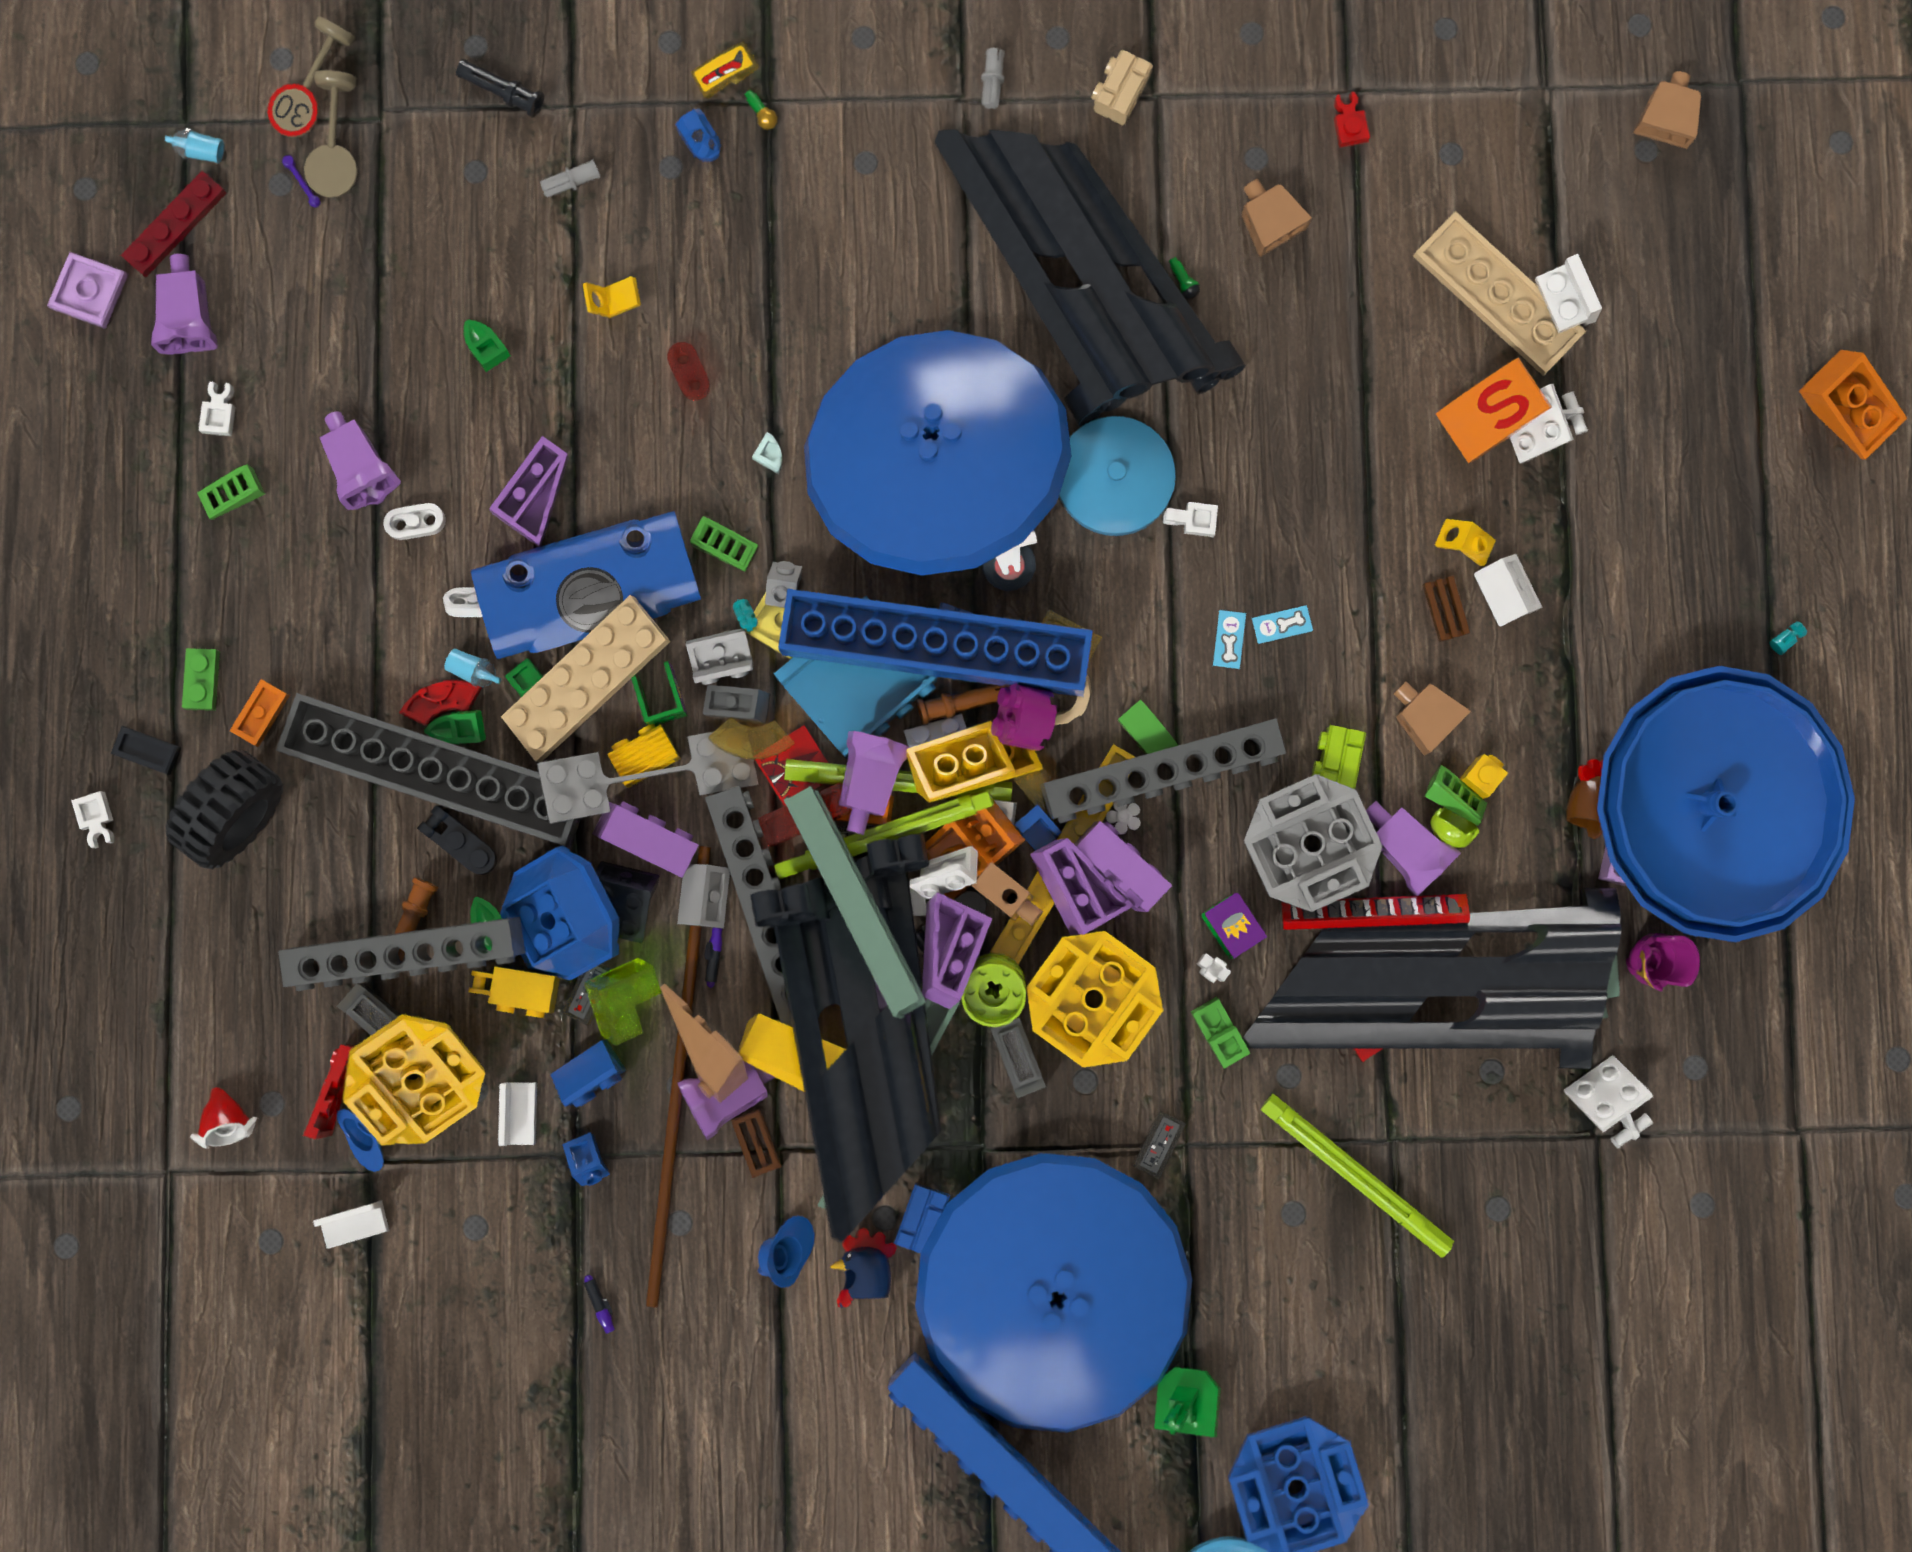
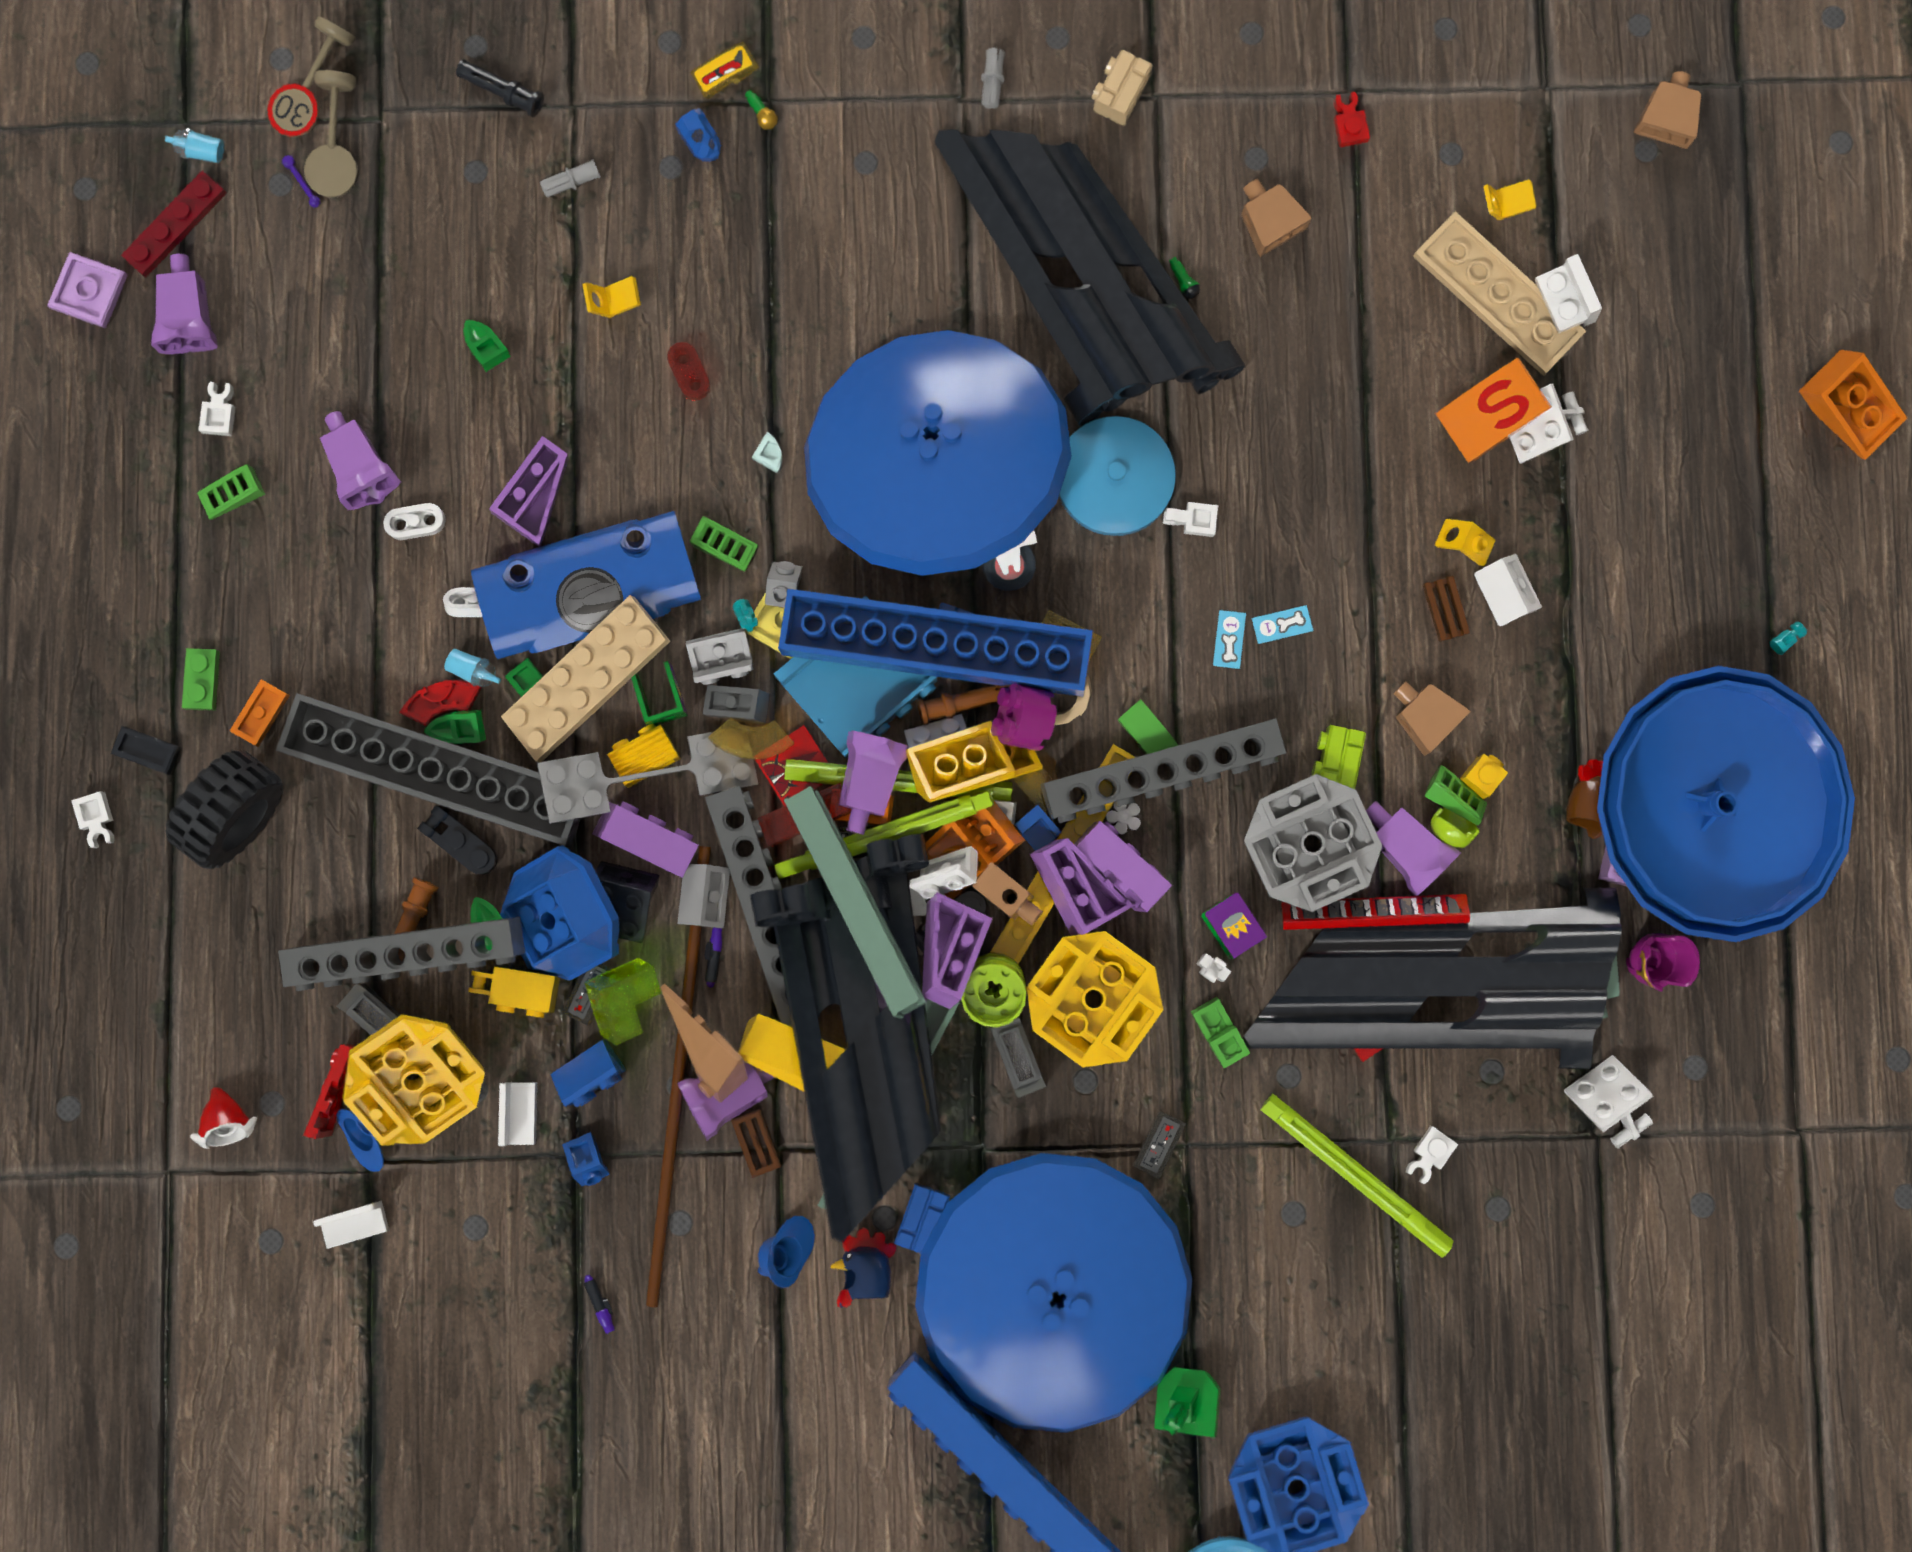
(1433, 1150): none -> white plate
(1510, 199): none -> yellow bracket

